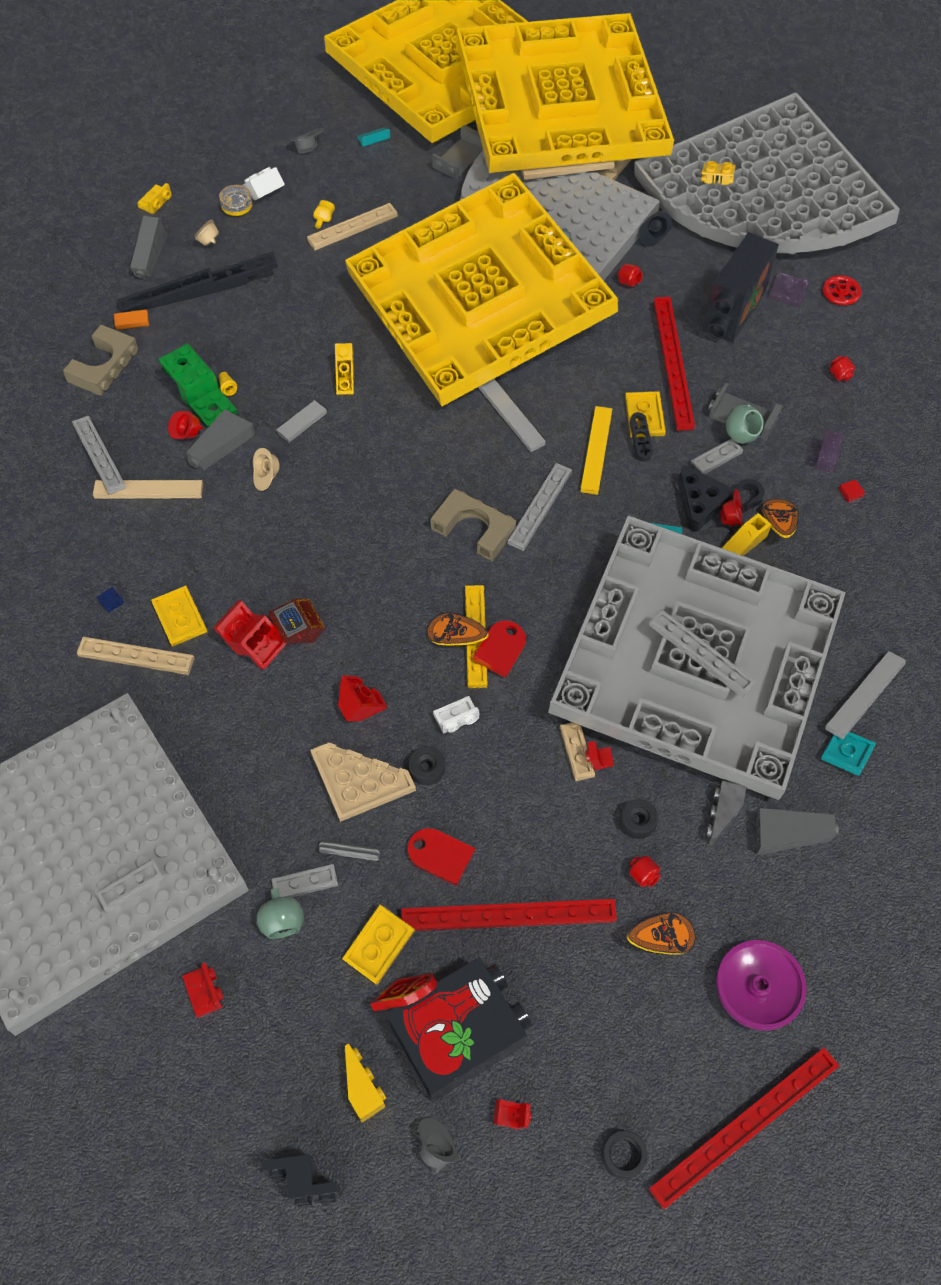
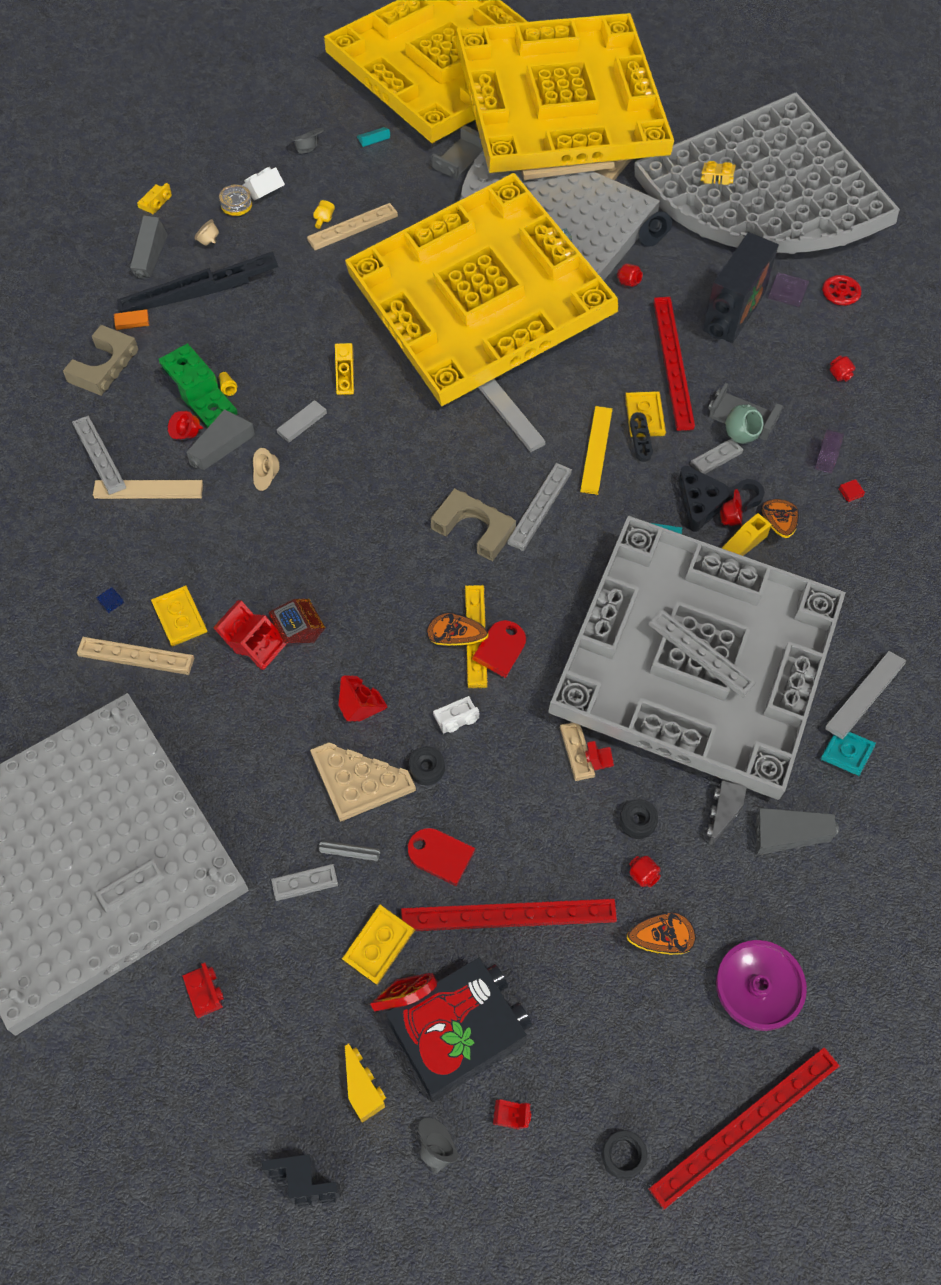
(278, 915): sand green piece -> none

